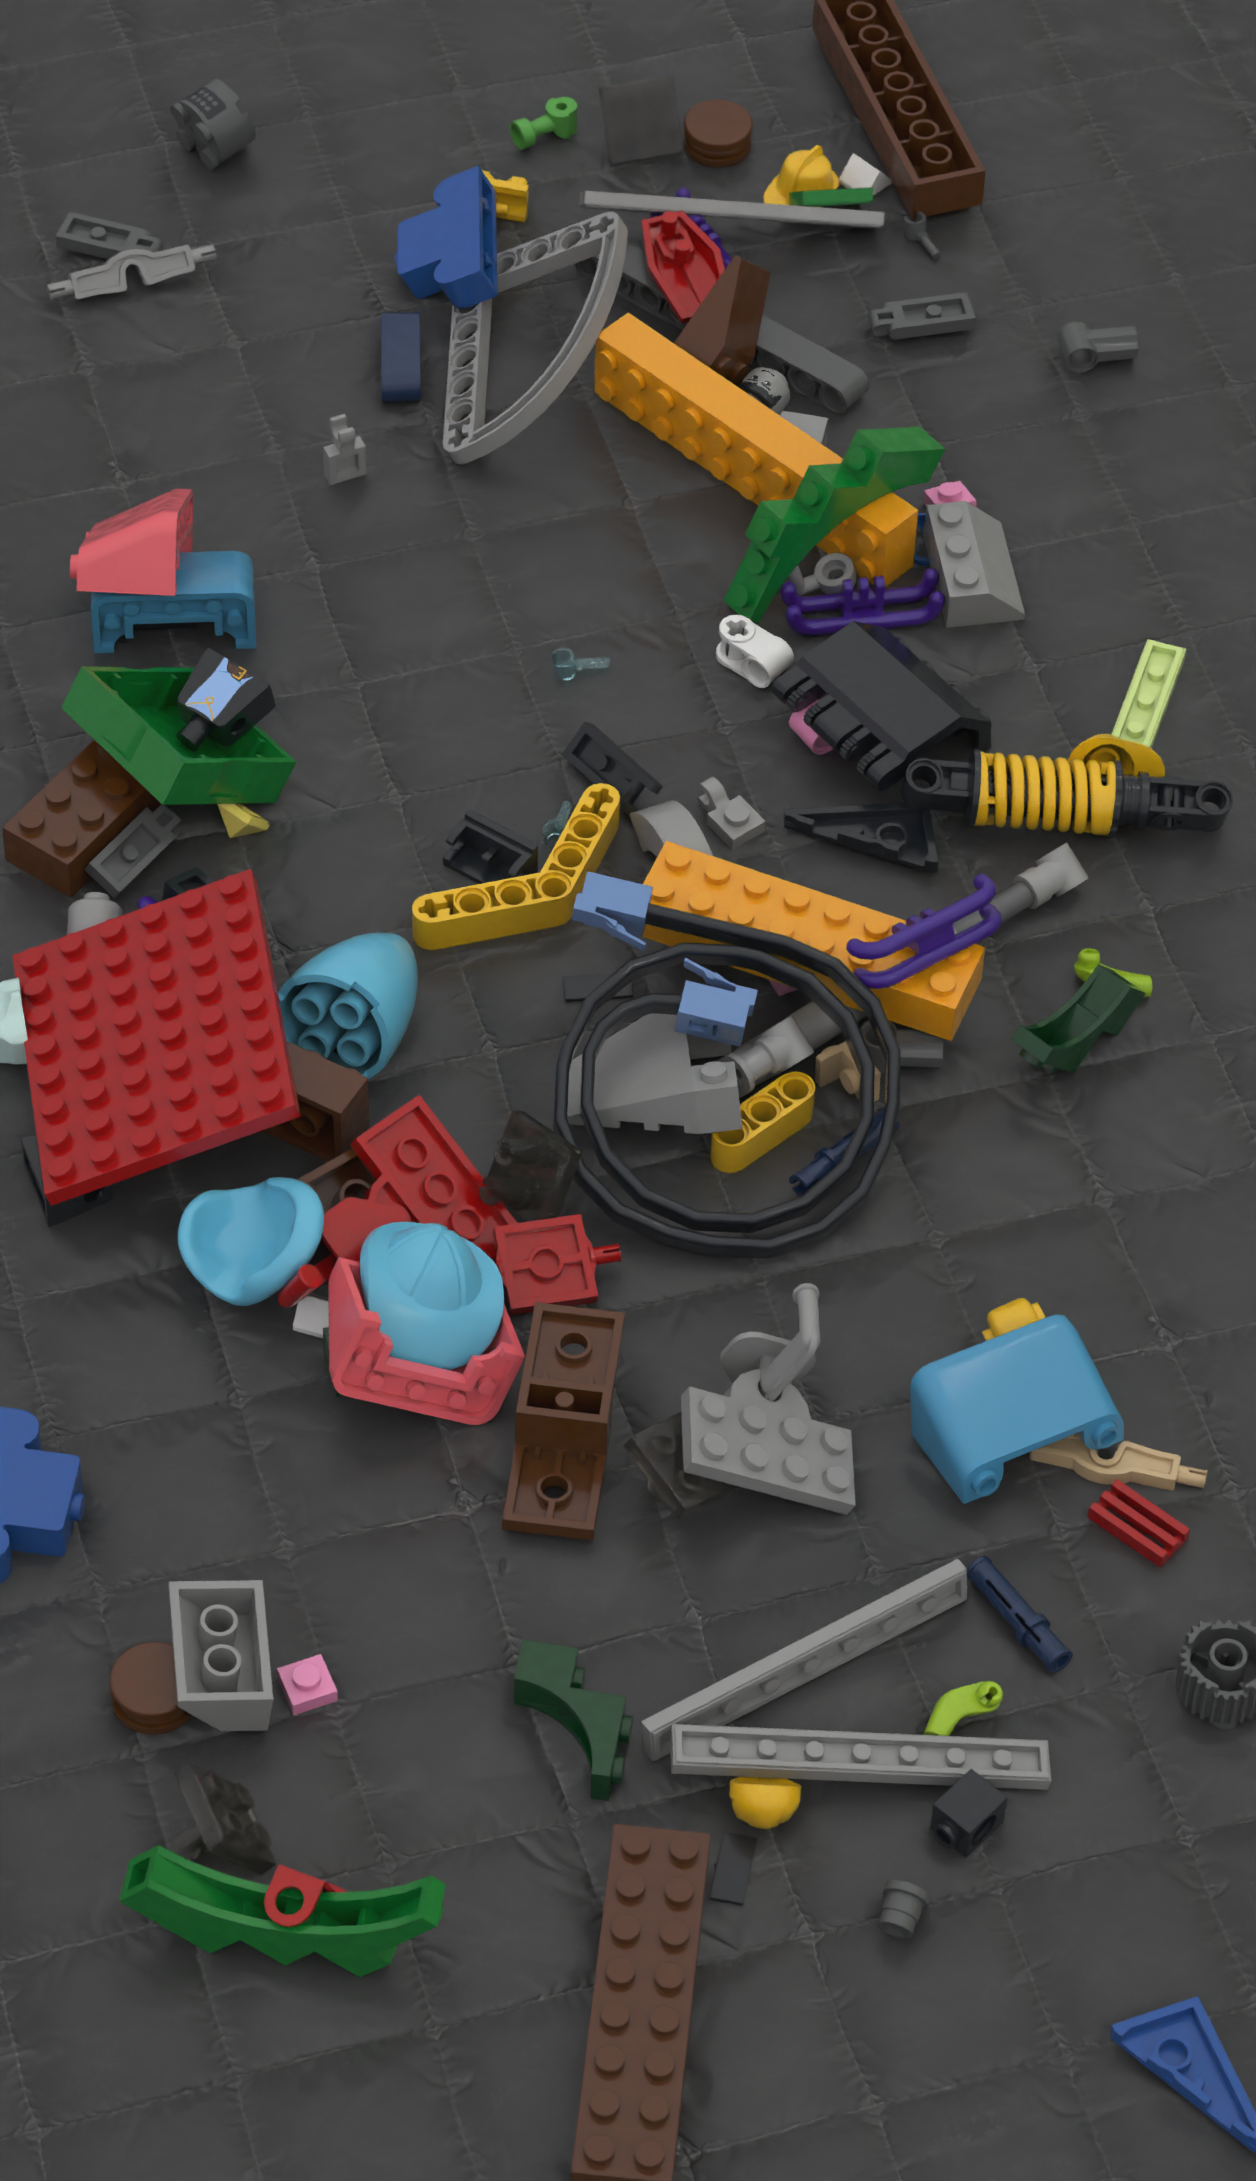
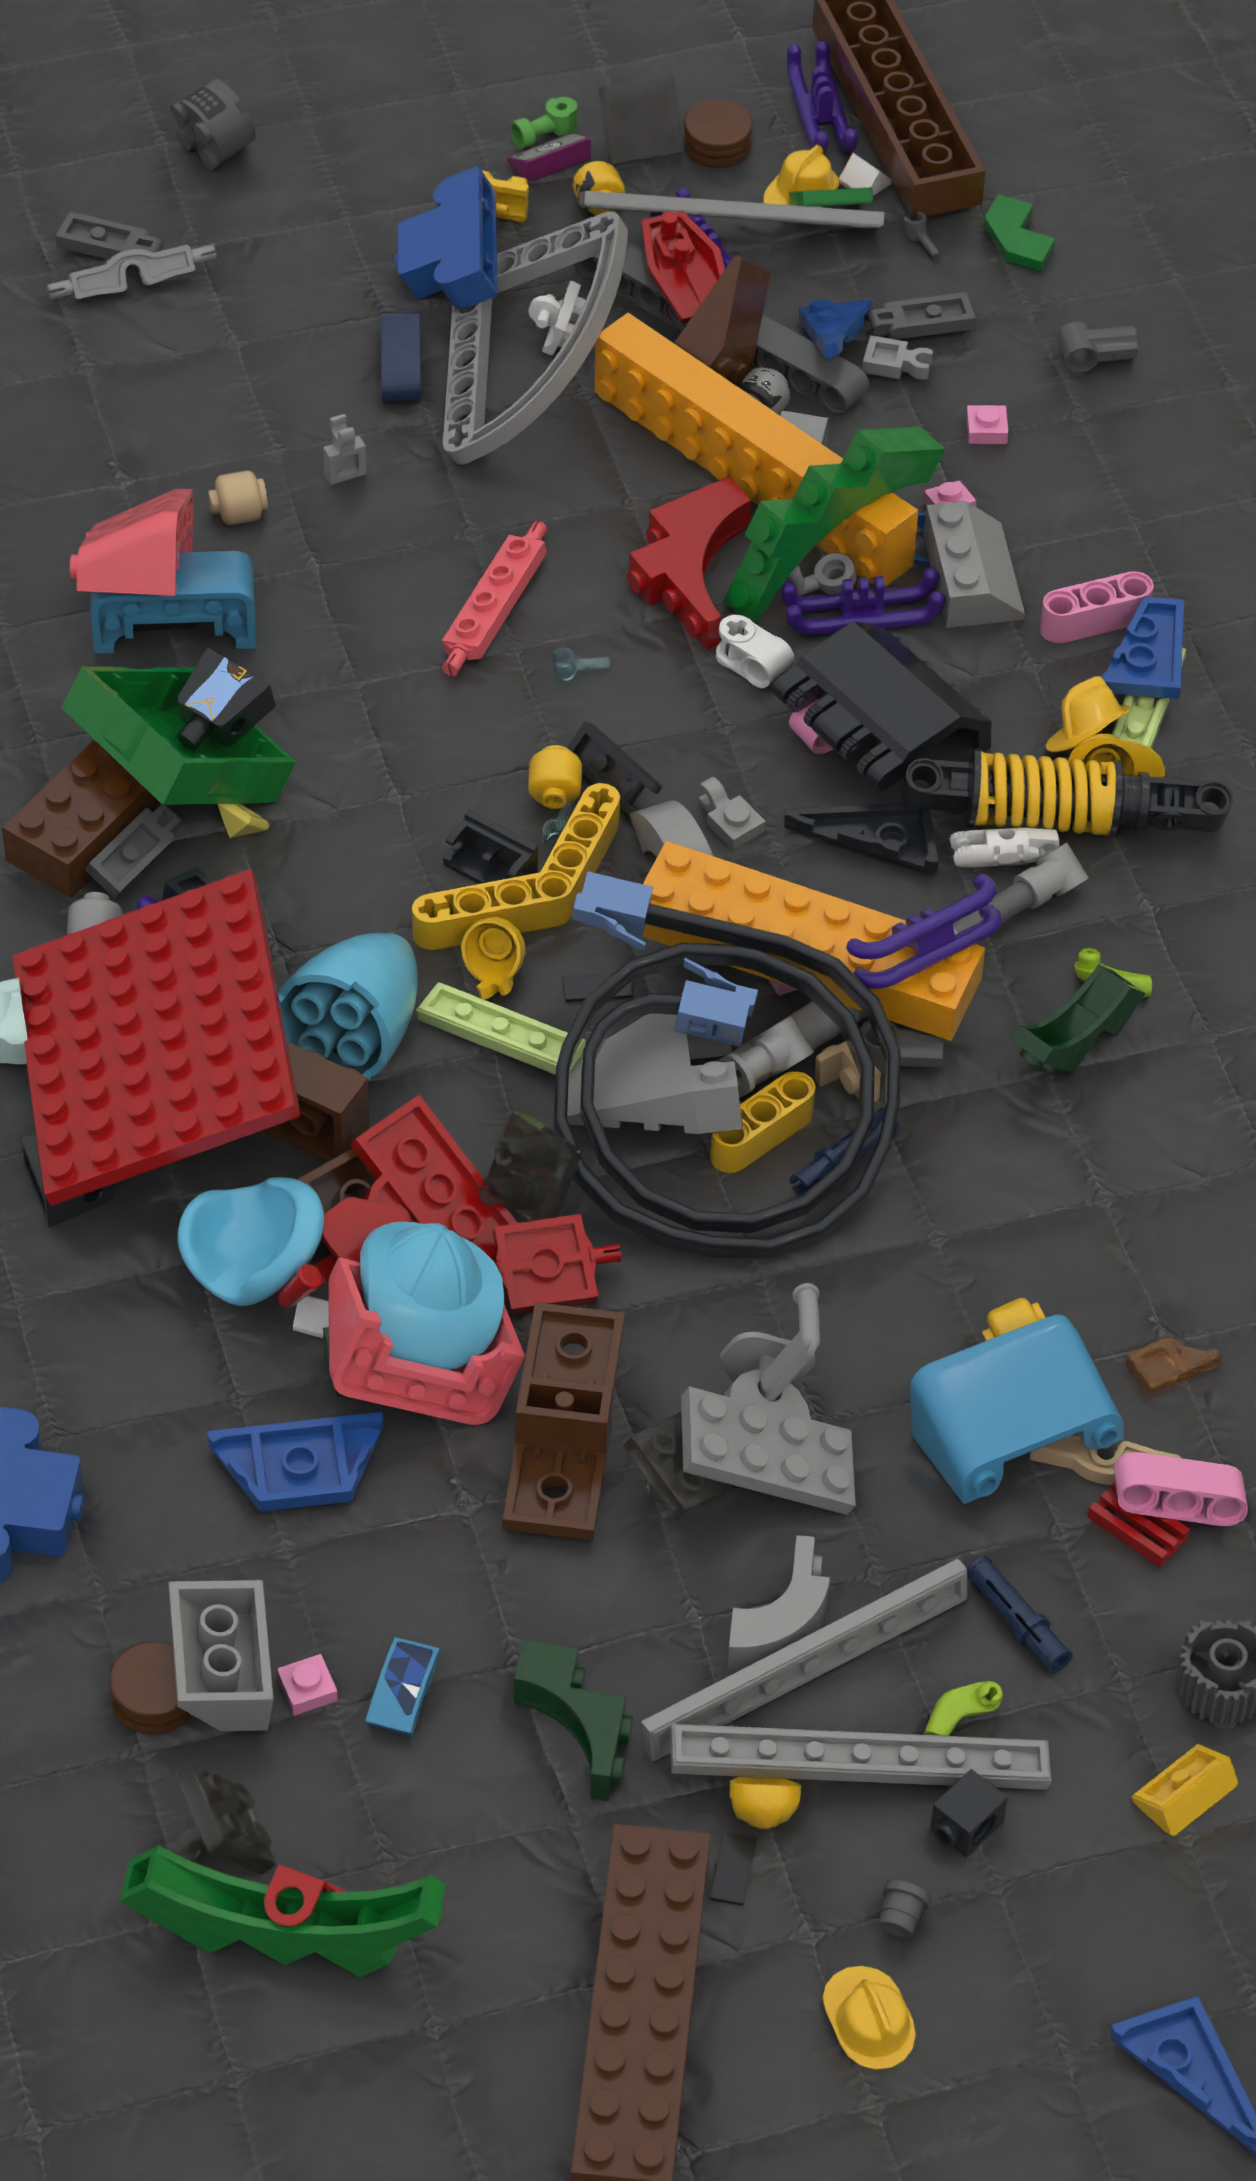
(238, 497): none -> tan head
(299, 1460): none -> blue wing
(402, 1686): none -> slope
(493, 954): none -> yellow piece
(494, 598): none -> coral plate
(494, 1027): none -> yellowish green tile
(549, 312): none -> white hips
(551, 156): none -> magenta slope
(555, 775): none -> yellow head
(597, 177): none -> yellow head
(681, 546): none -> red arch
(788, 1619): none -> light grey arch
(822, 102): none -> dark purple piece
(833, 323): none -> blue wing
(869, 2017): none -> yellow piece
(891, 358): none -> light grey plate
(987, 424): none -> bright pink plate
(1002, 846): none -> white hinge
(1017, 245): none -> green tile
(1085, 712): none -> yellow piece
(1093, 606): none -> bright pink beam
(1151, 651): none -> blue wing
(1169, 1363): none -> clear orange tile
(1180, 1489): none -> bright pink beam
(1187, 1788): none -> yellow slope

